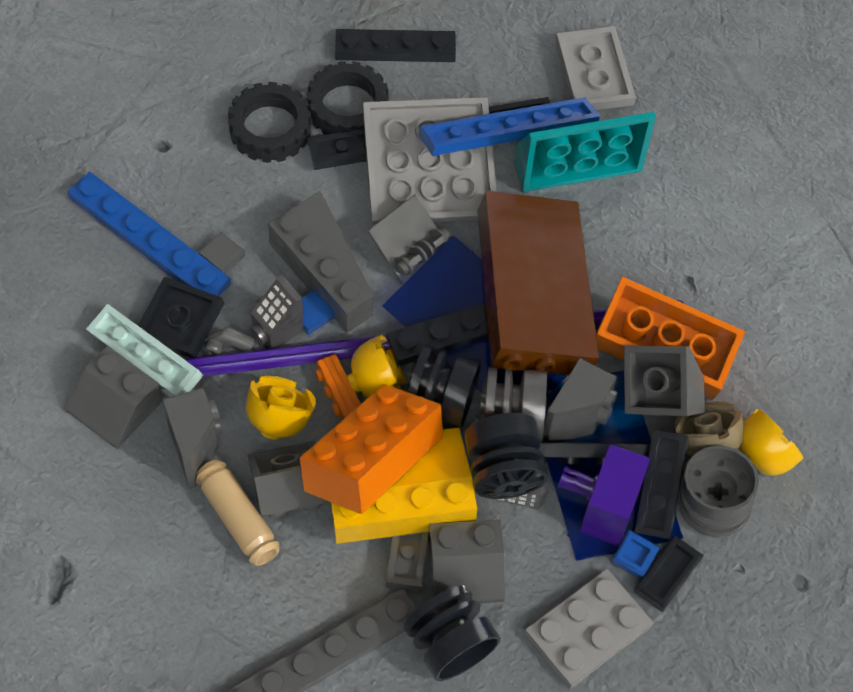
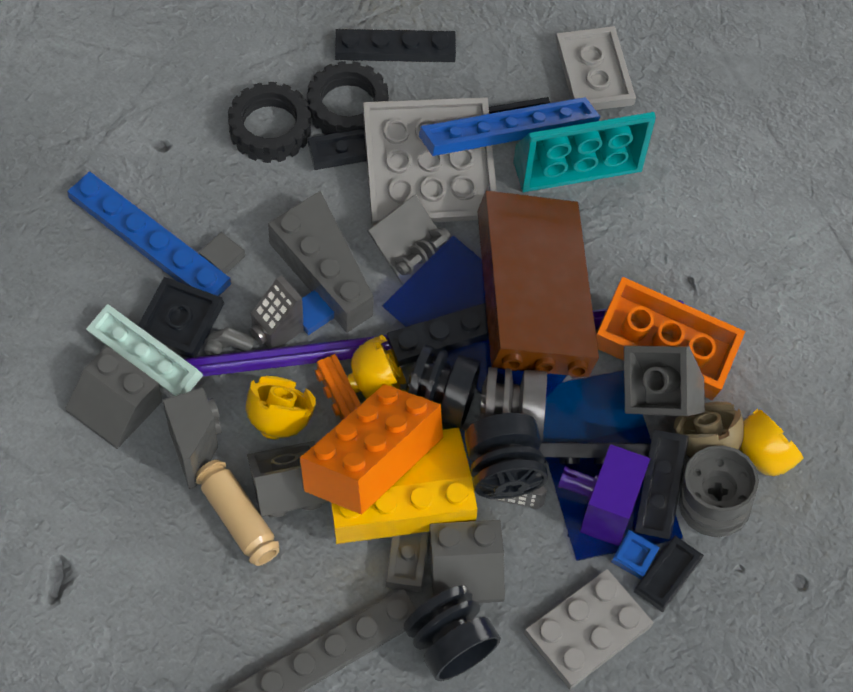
(580, 404): dark grey slope -> none

